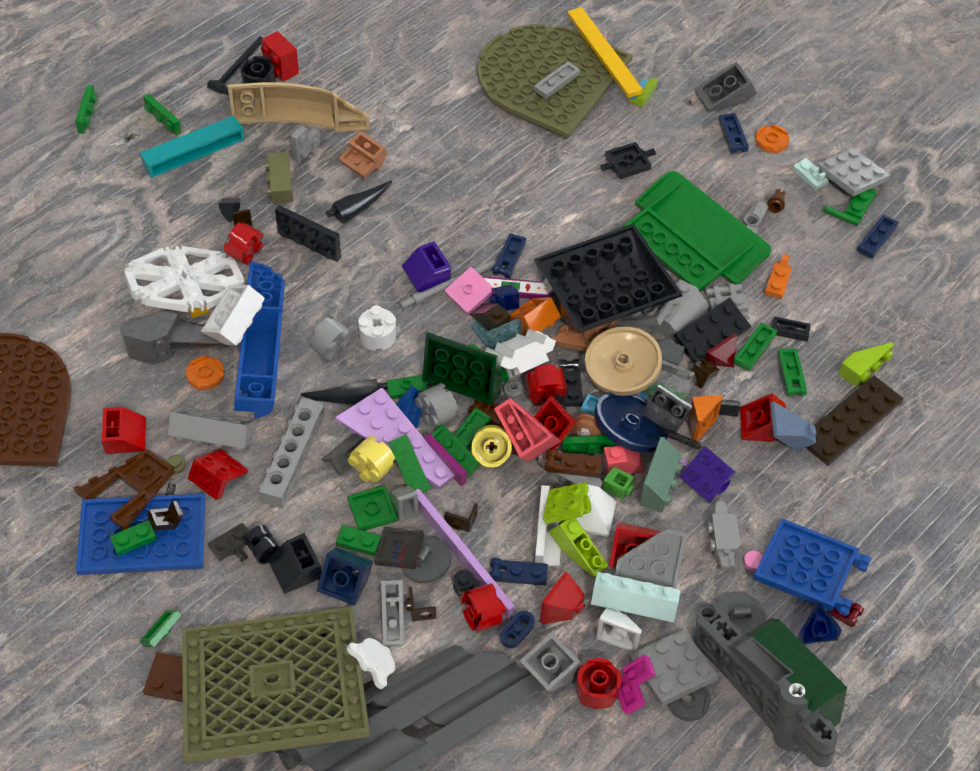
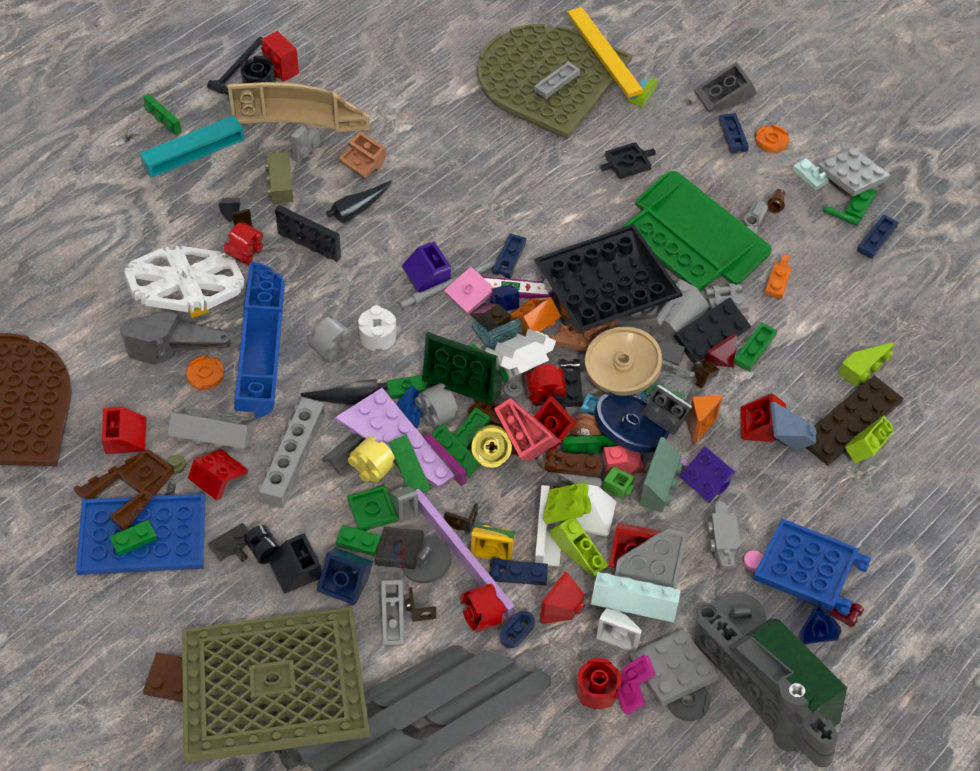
(86, 109): green plate -> none
(160, 628): green plate -> none
(166, 517): dark brown bracket -> none
(233, 314): white slope -> none
(373, 658): white tile -> none
(463, 582): black wheel -> none
(492, 542): none -> yellow slope
(552, 663): light grey slope -> none
(681, 436): black piece -> none
(730, 408): black slope -> none
(791, 331): black tile -> none
(792, 372): green plate -> none
(870, 440): none -> lime slope

